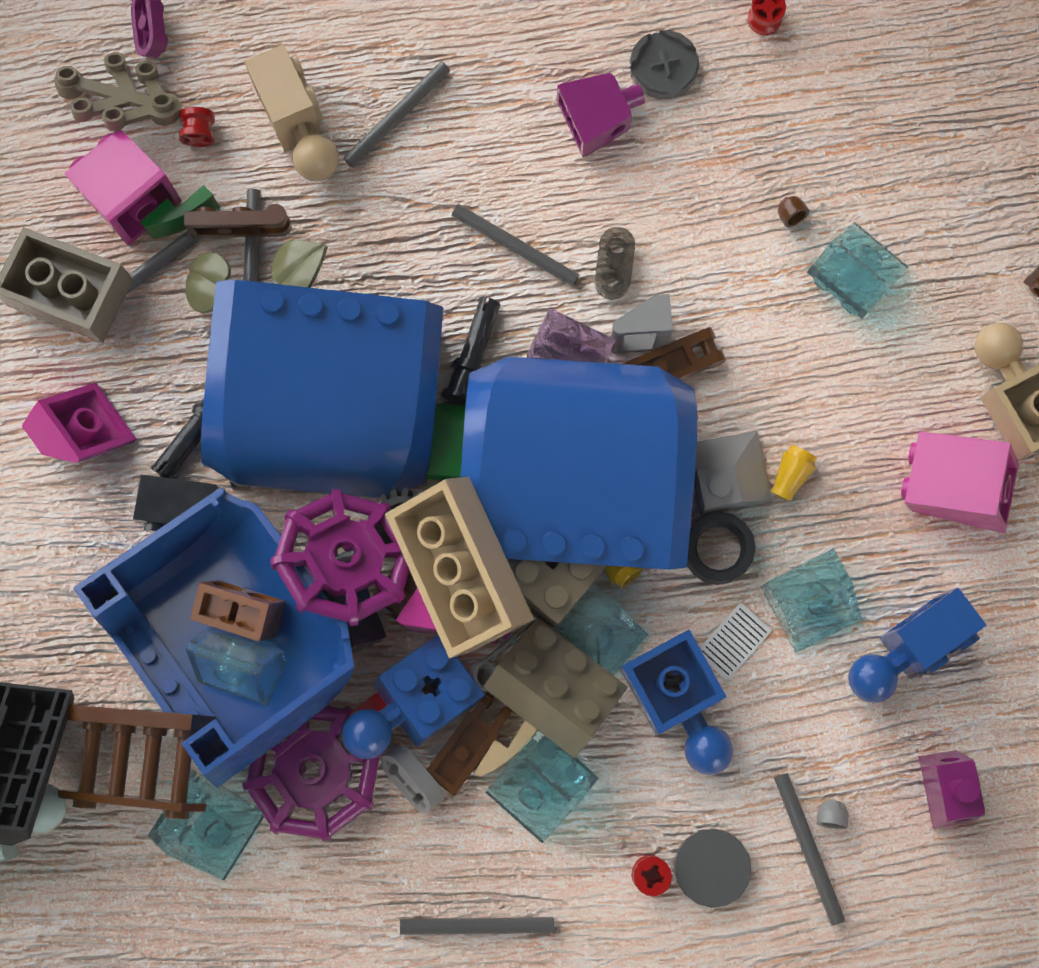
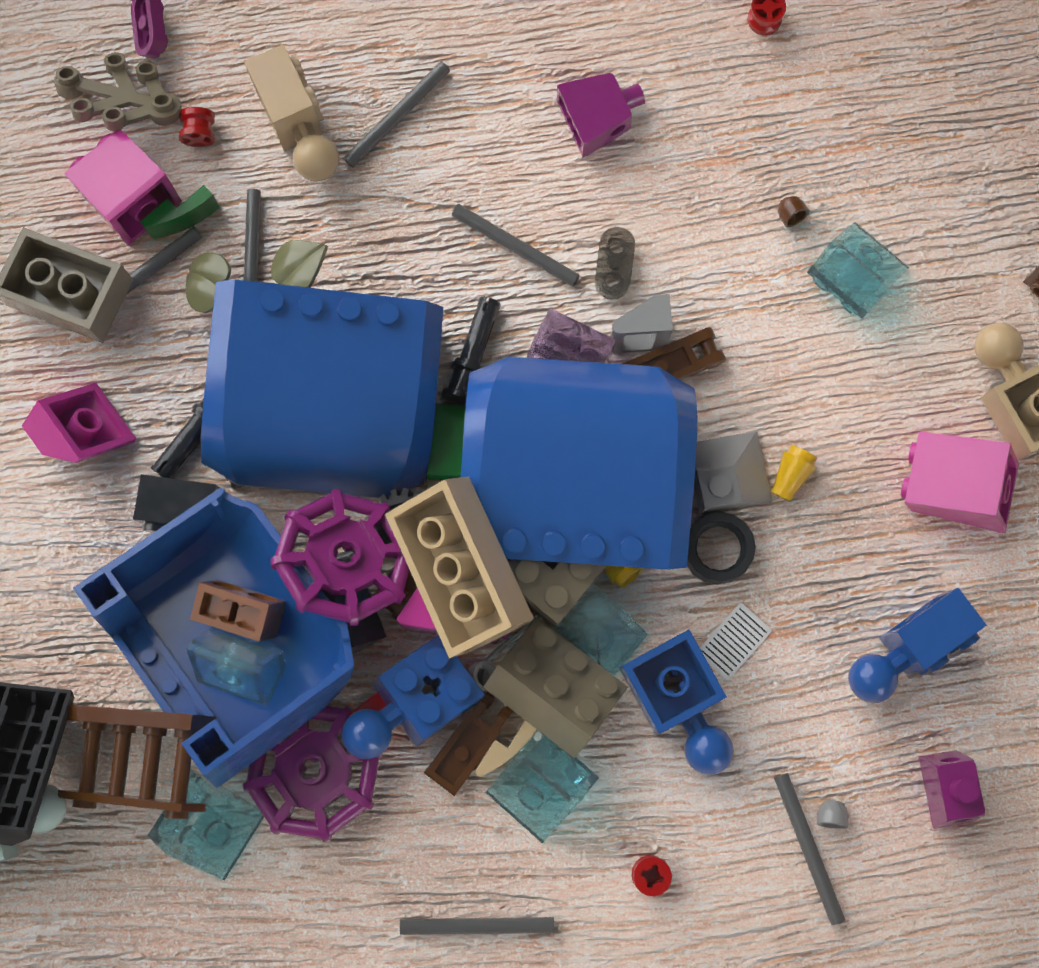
(239, 222): reddish brown plate -> none
(412, 778): light grey beam -> none
(664, 64): dark grey tile -> none
(712, 867): dark grey tile -> none
(813, 600): clear light blue slope -> none

